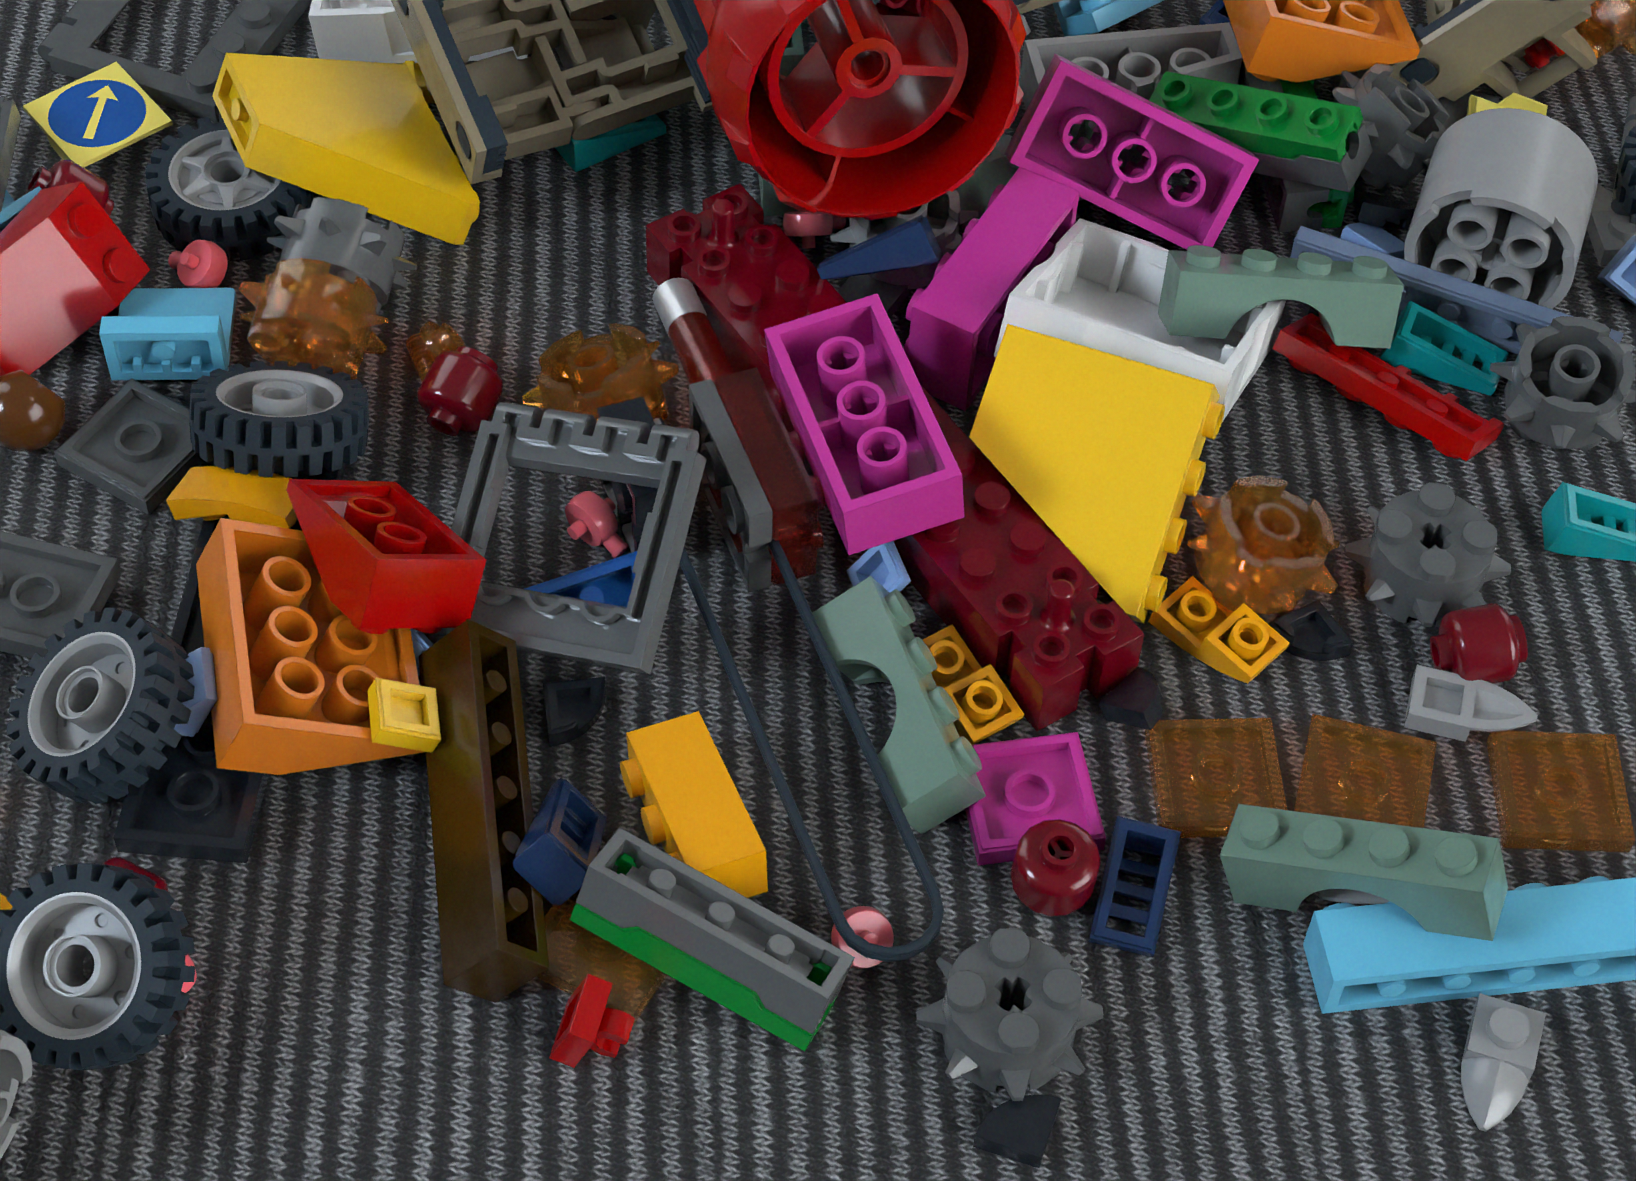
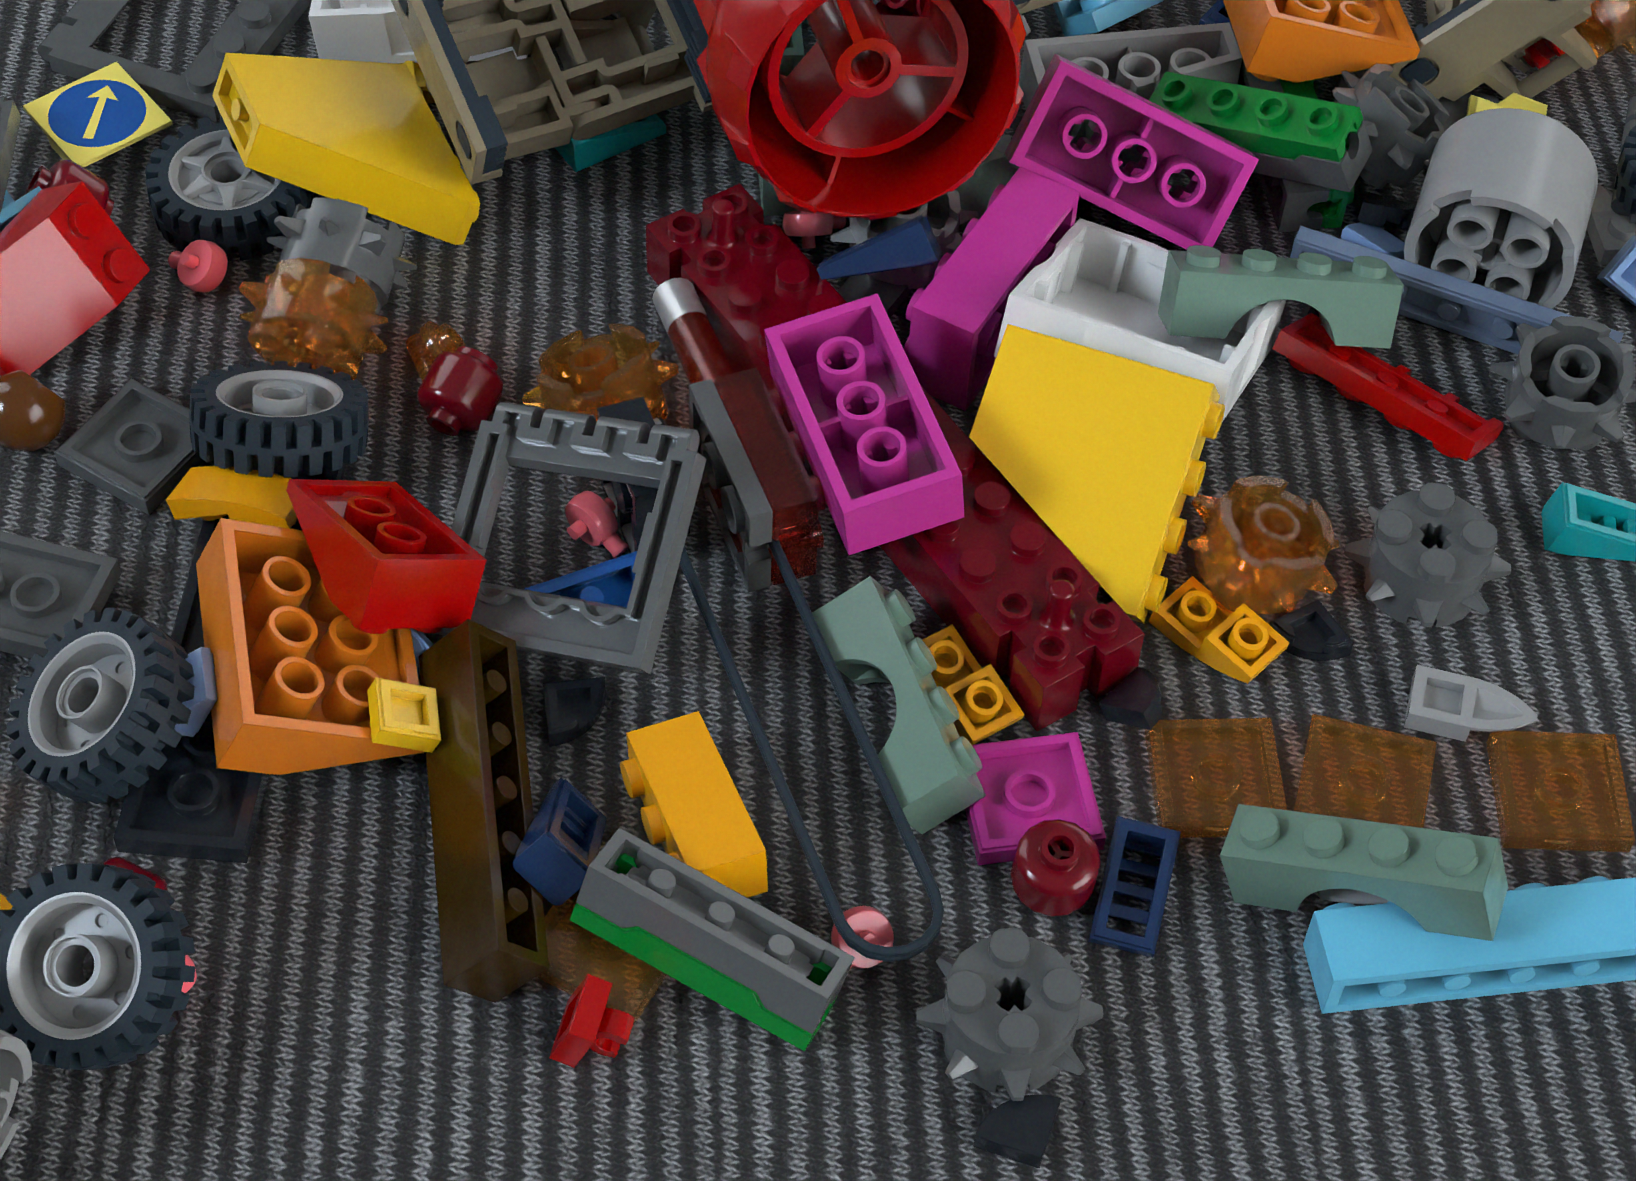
(169, 333): medium azure bracket -> none
(883, 565): light blue slope -> none
(1427, 344): teal slope -> none
(1480, 644): dark red head -> none
(1498, 1058): light grey plate -> none

